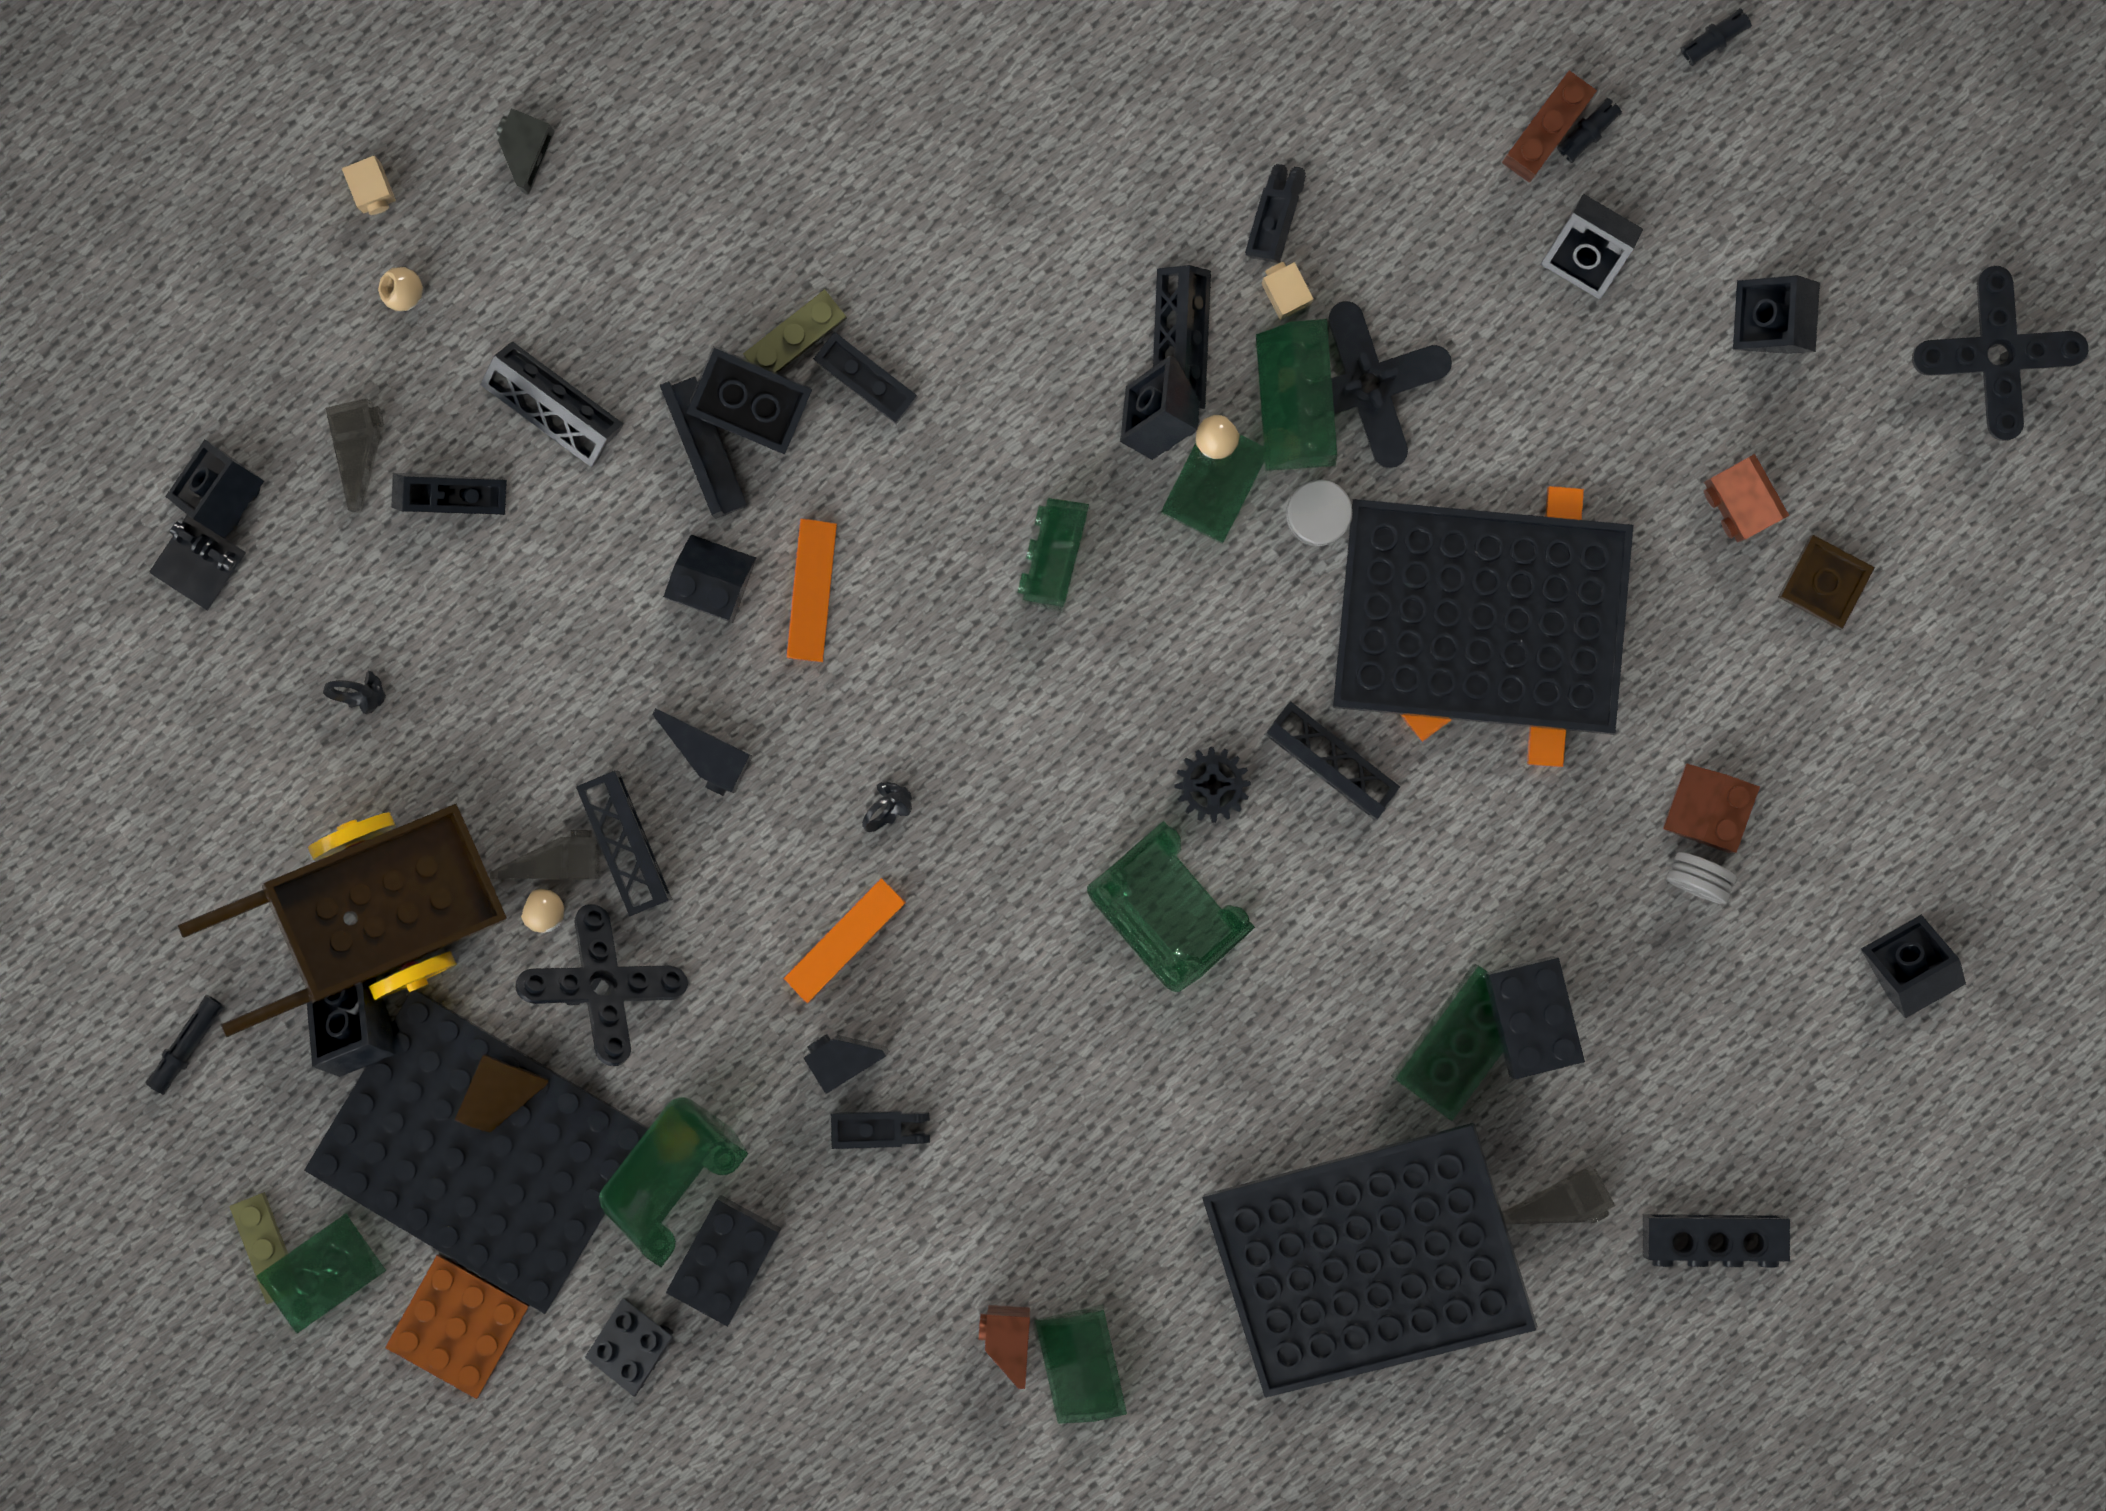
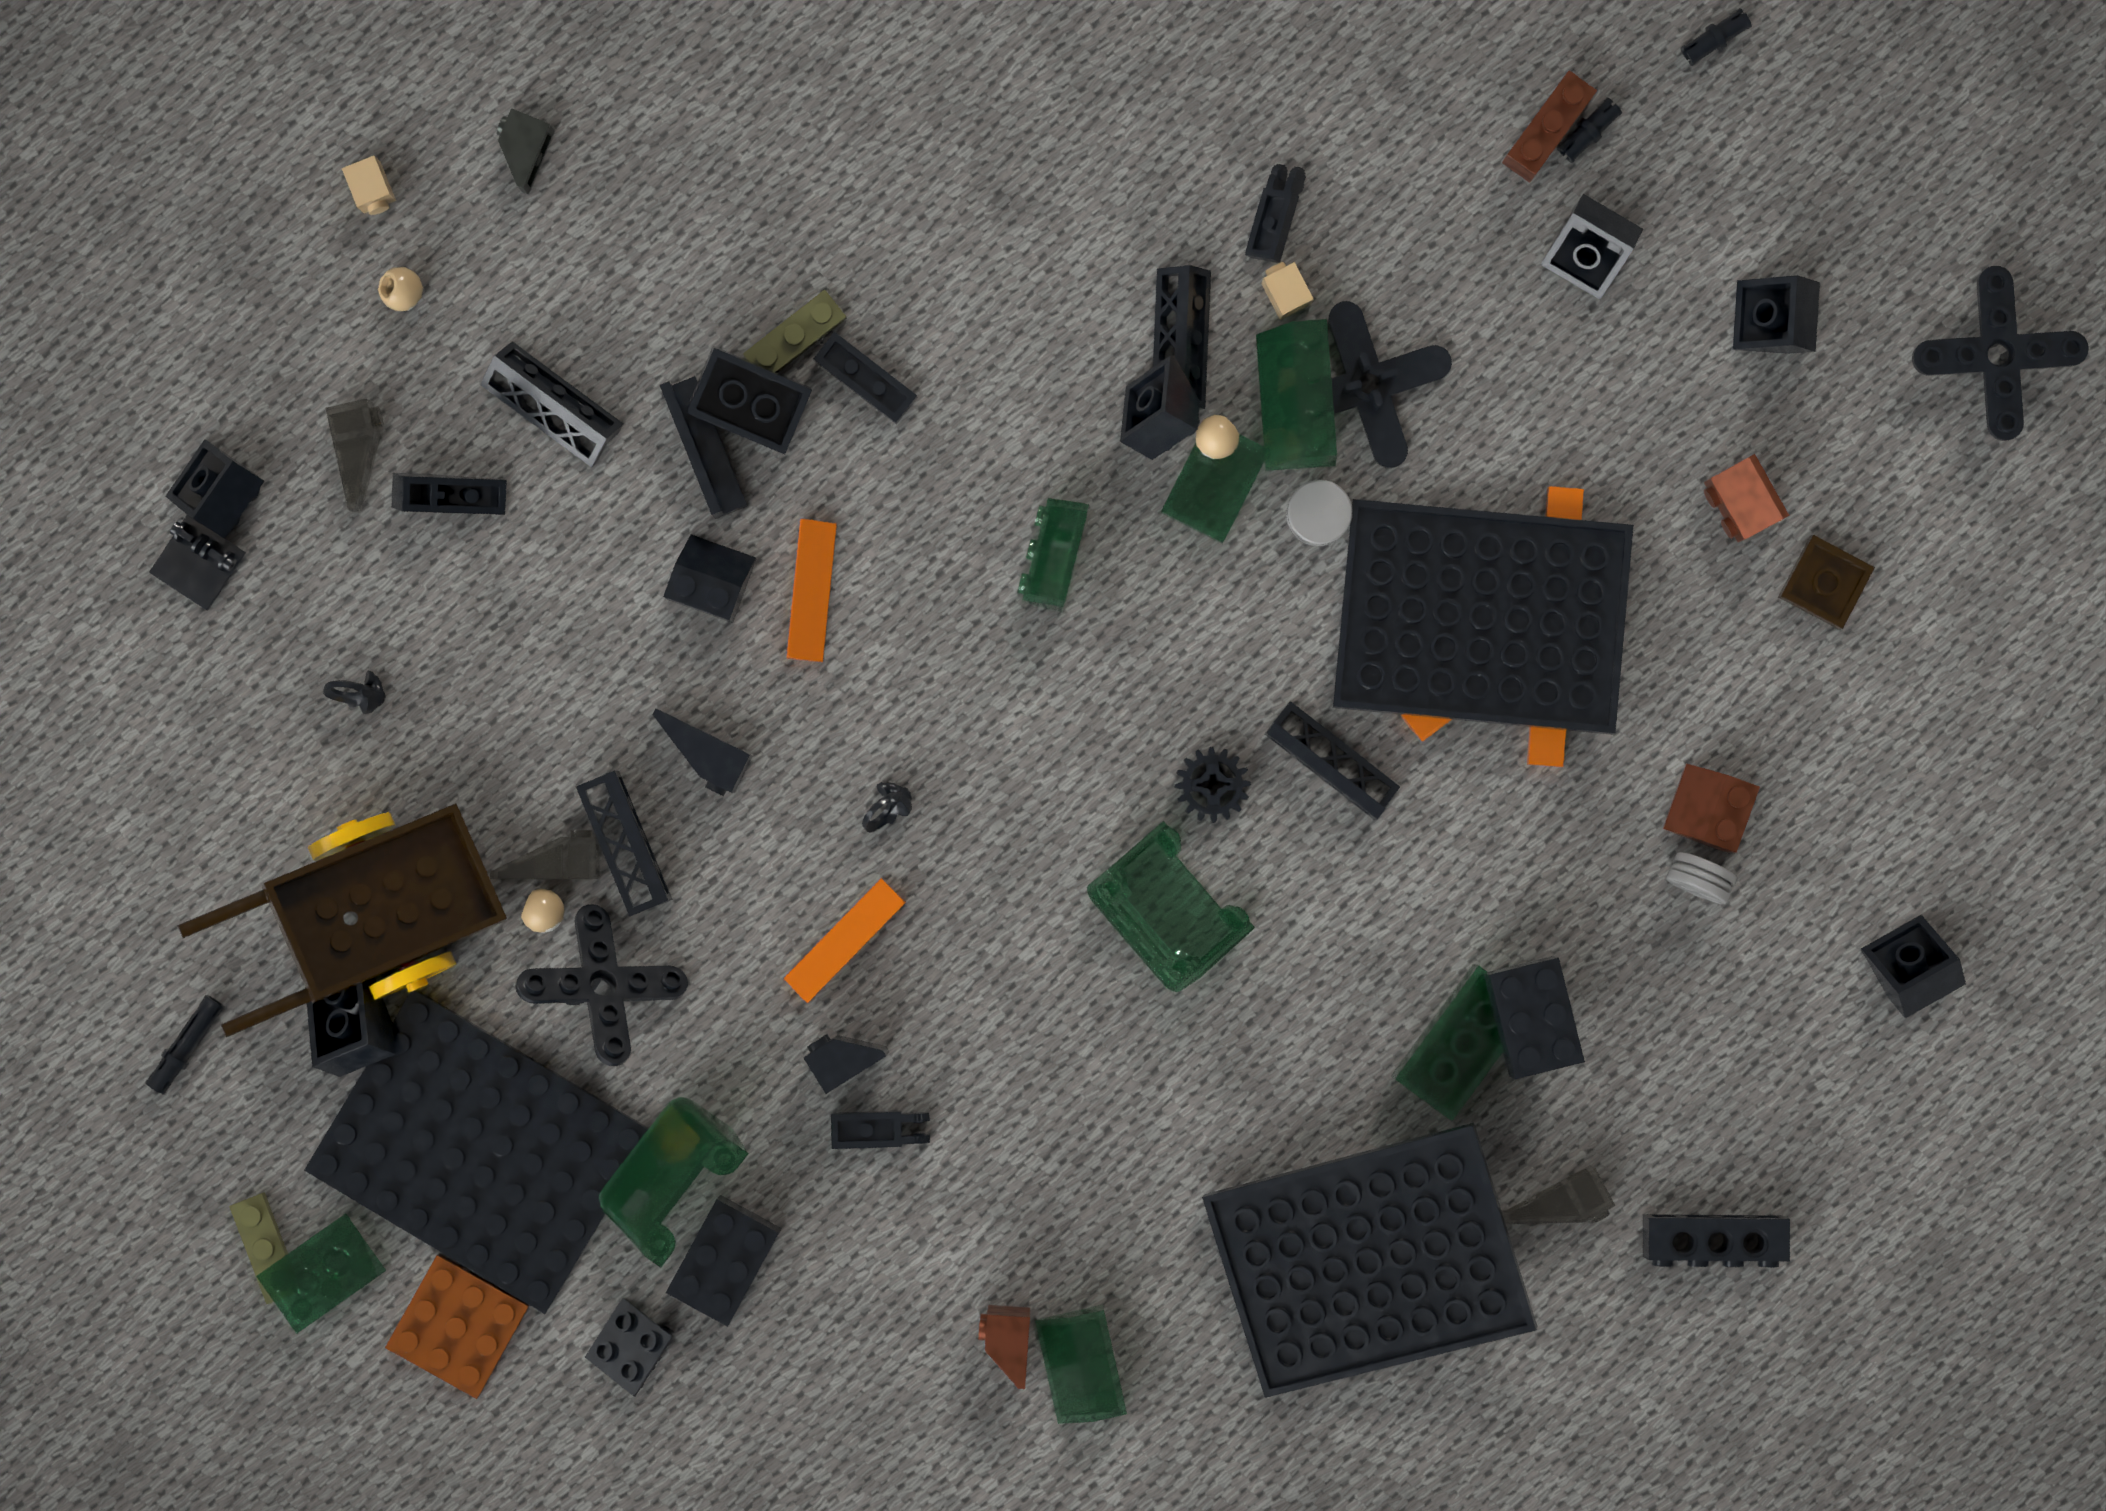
(497, 1093): dark brown slope -> none

